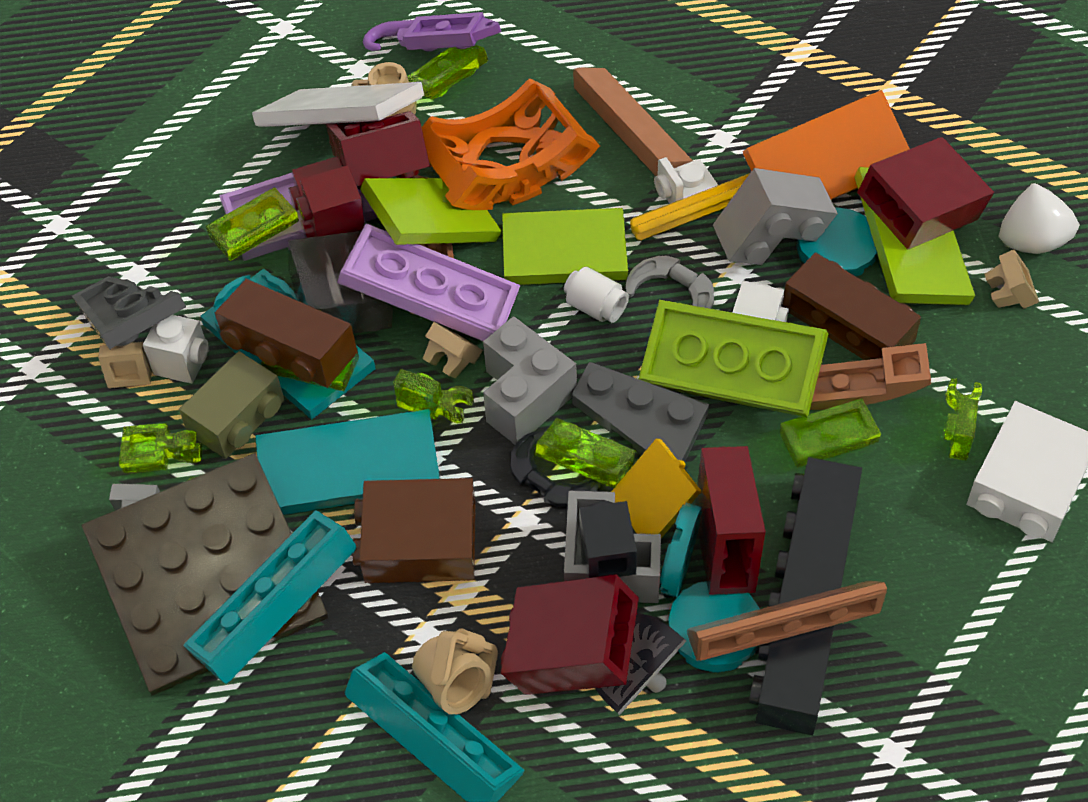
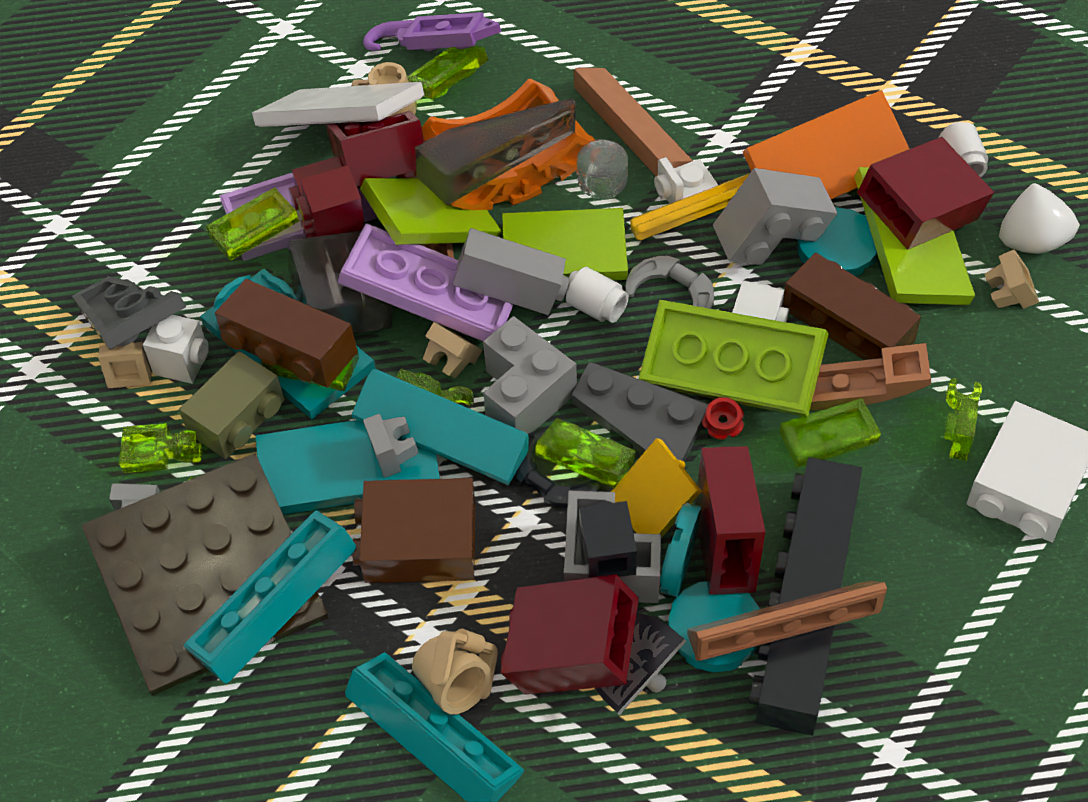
(388, 450): none -> light grey tile
(445, 426): none -> teal slope
(483, 150): none -> clear smoke slope
(511, 272): none -> light grey brick
(602, 169): none -> clear head
(723, 408): none -> red plate
(967, 143): none -> white brick

